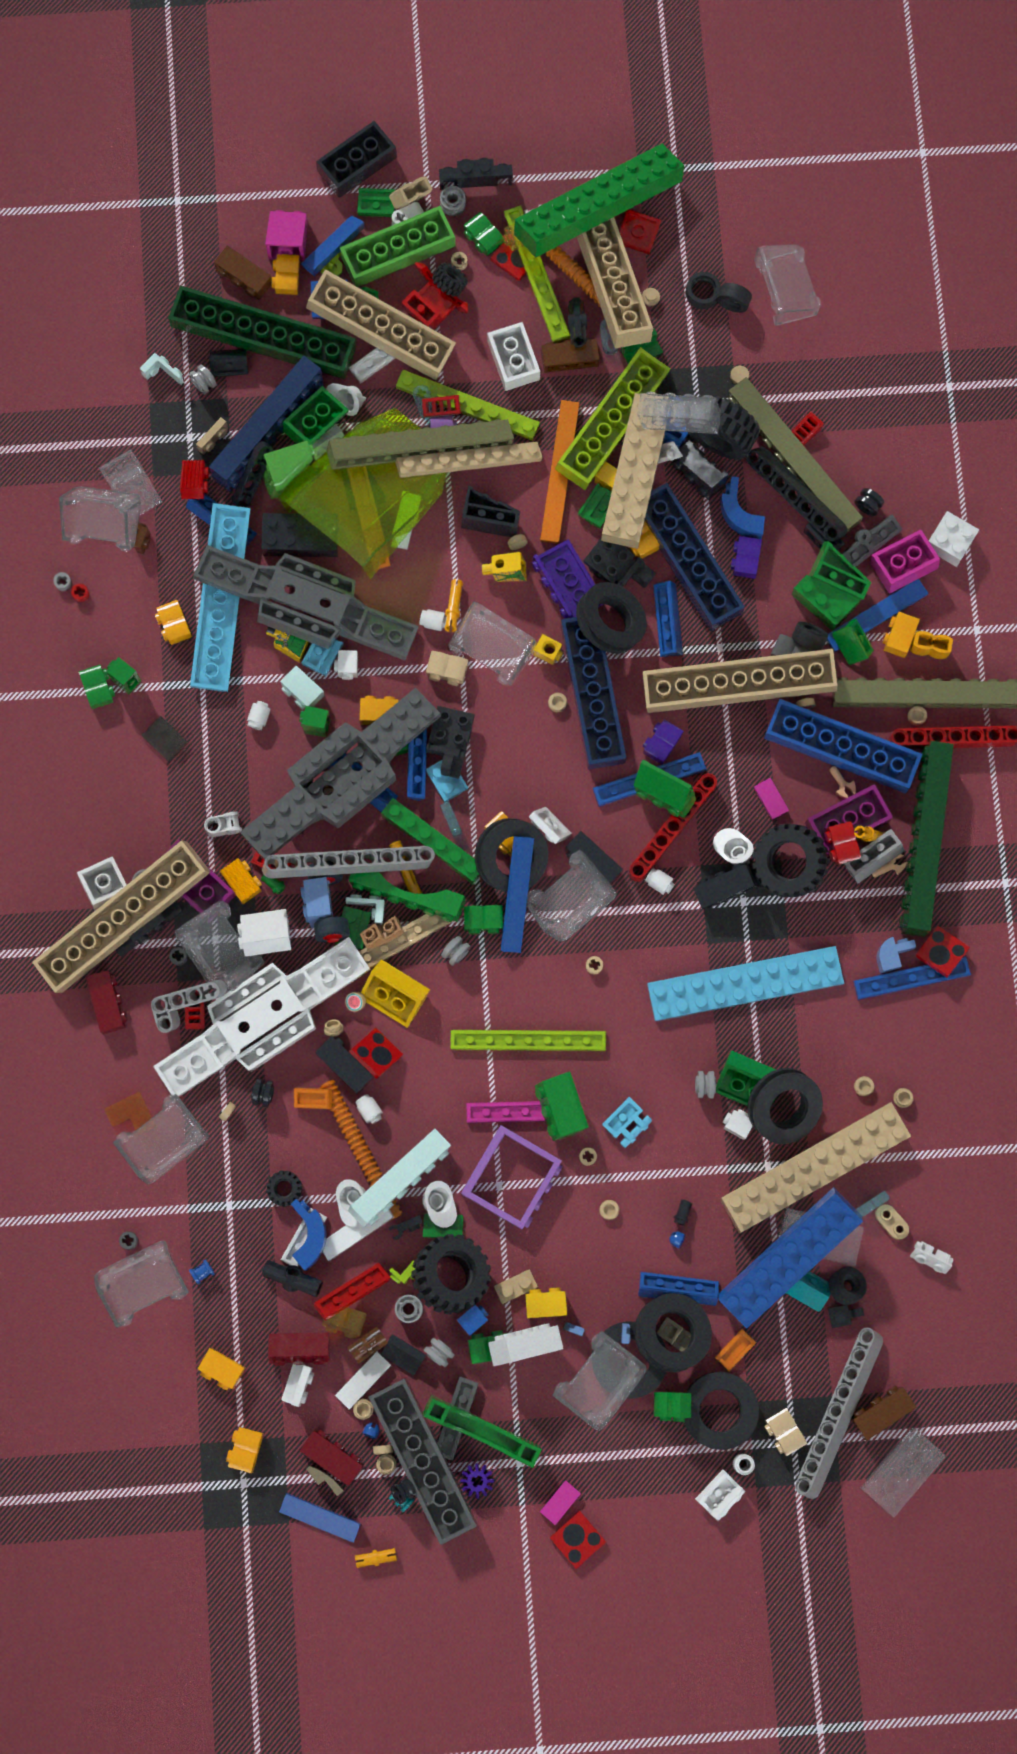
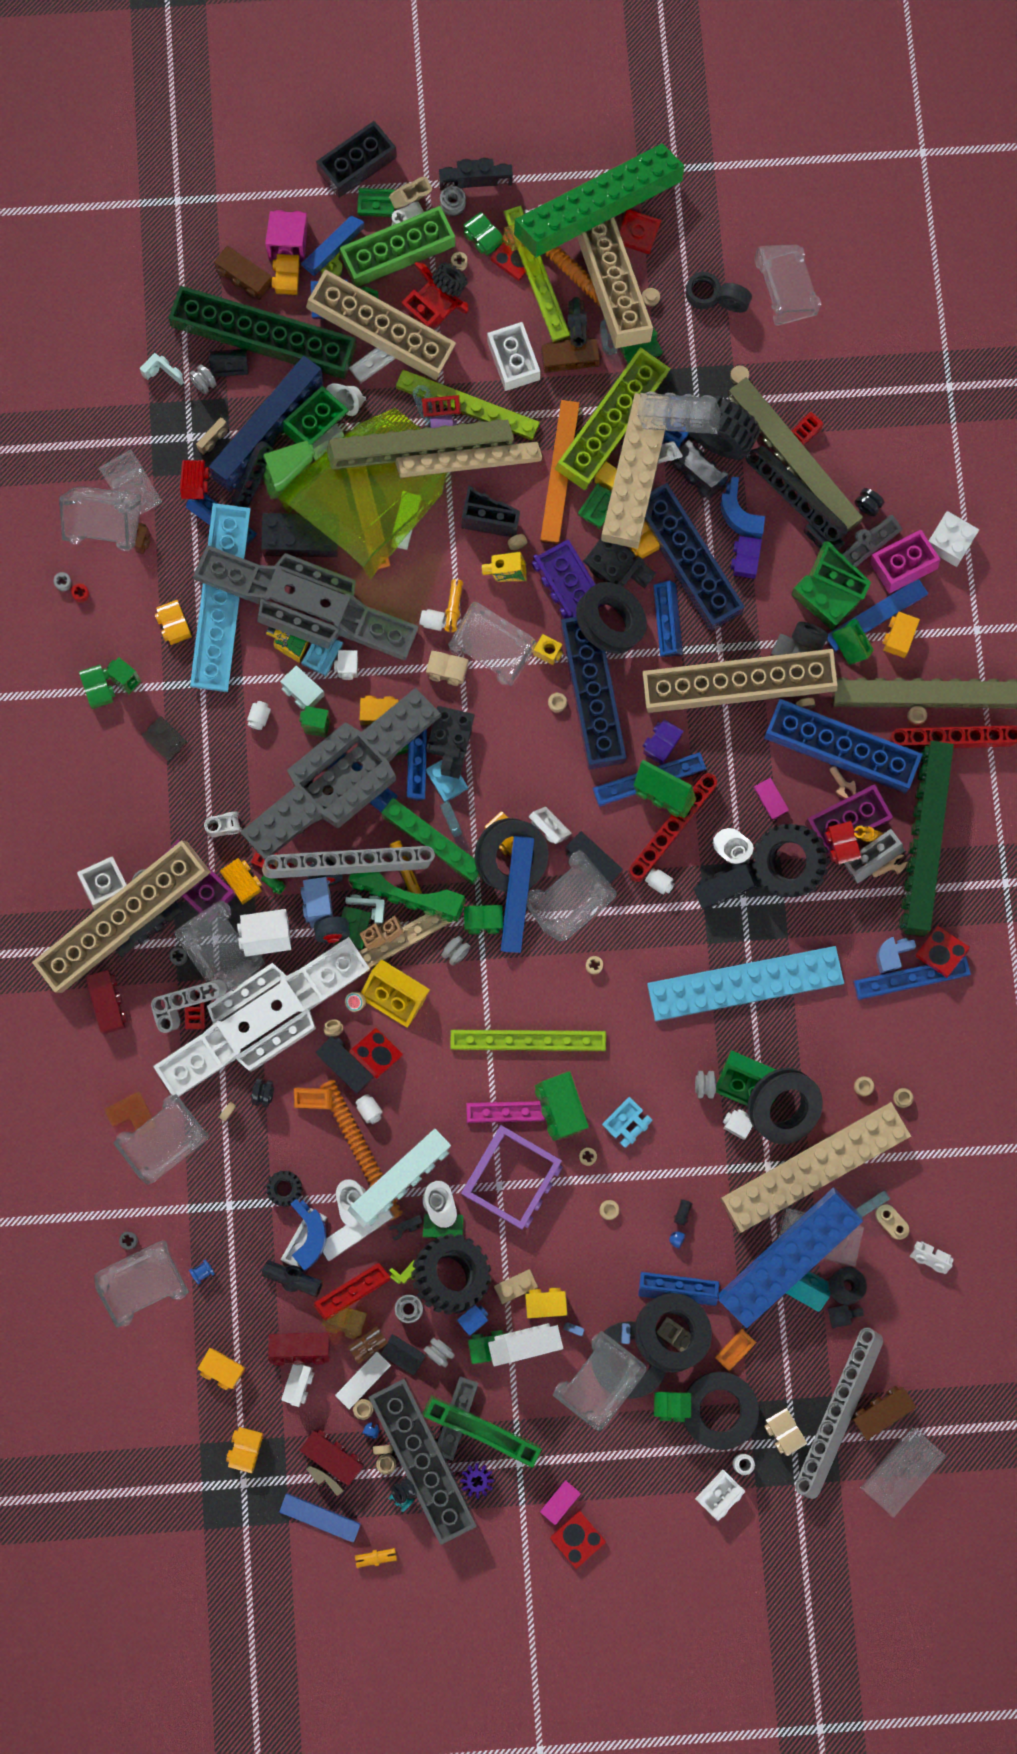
(927, 644): light orange brick -> none

